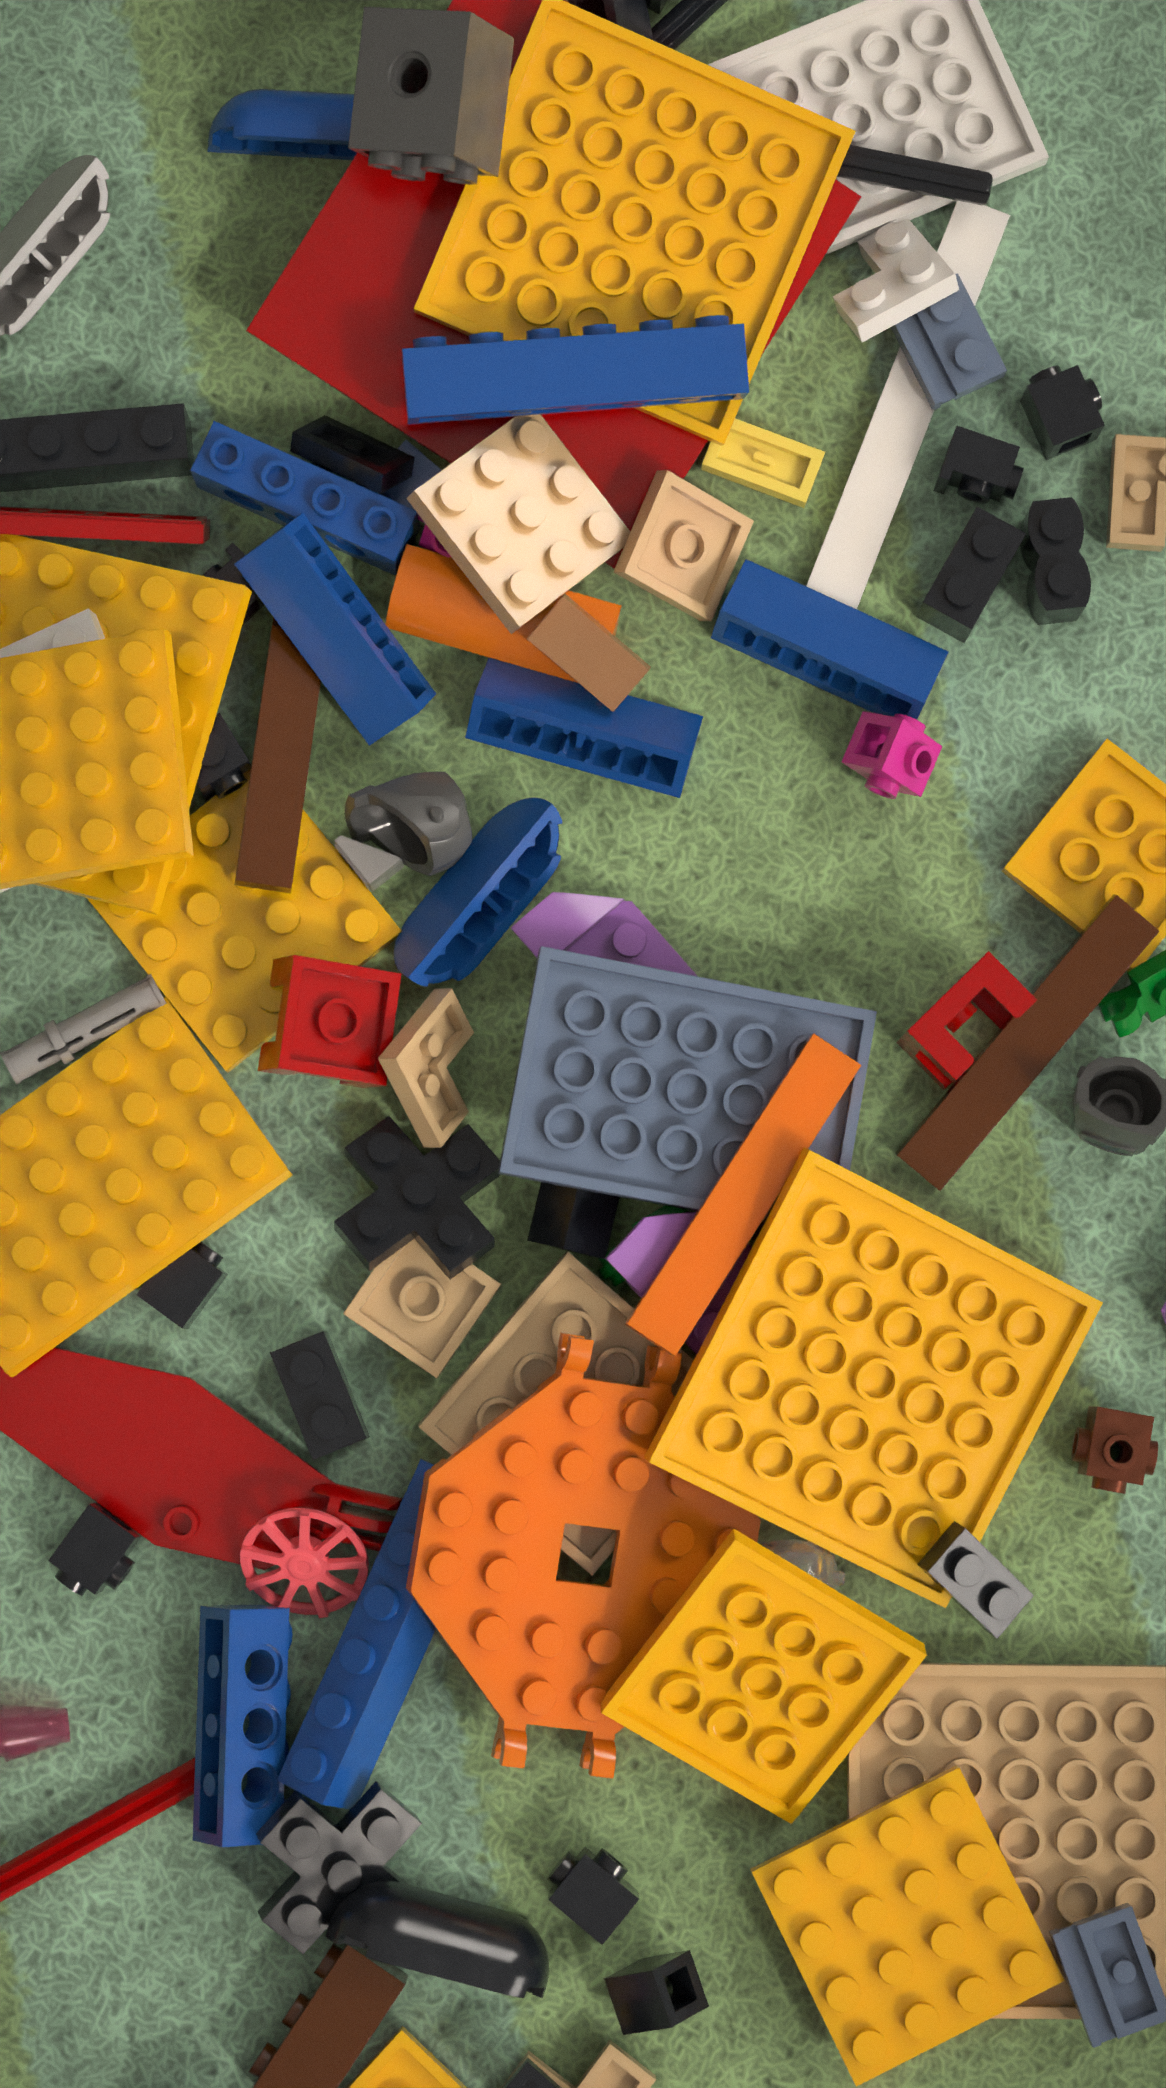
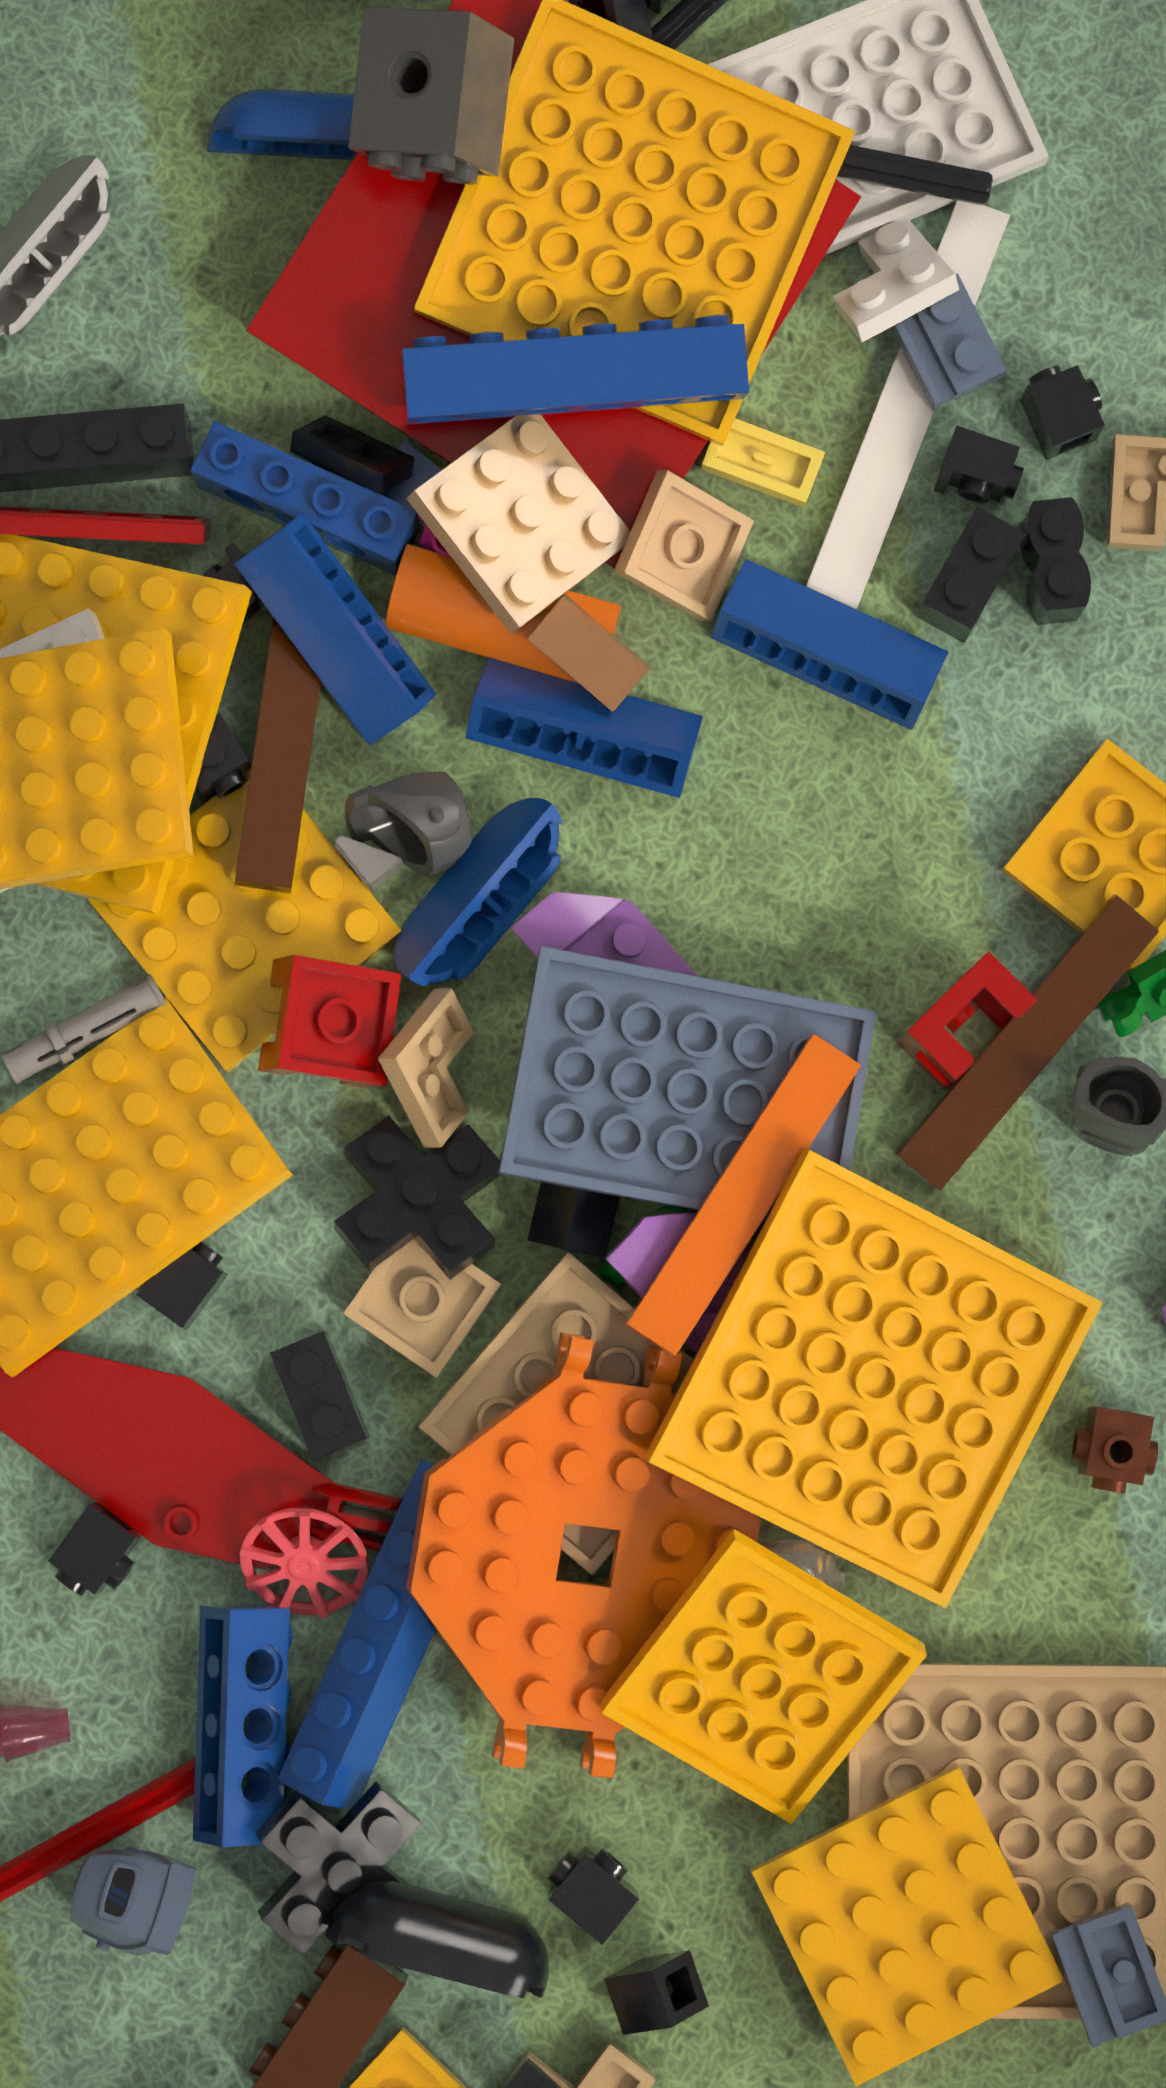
(132, 1900): none -> sand blue helmet
(892, 754): dark pink brick -> none
(975, 1579): plate -> none

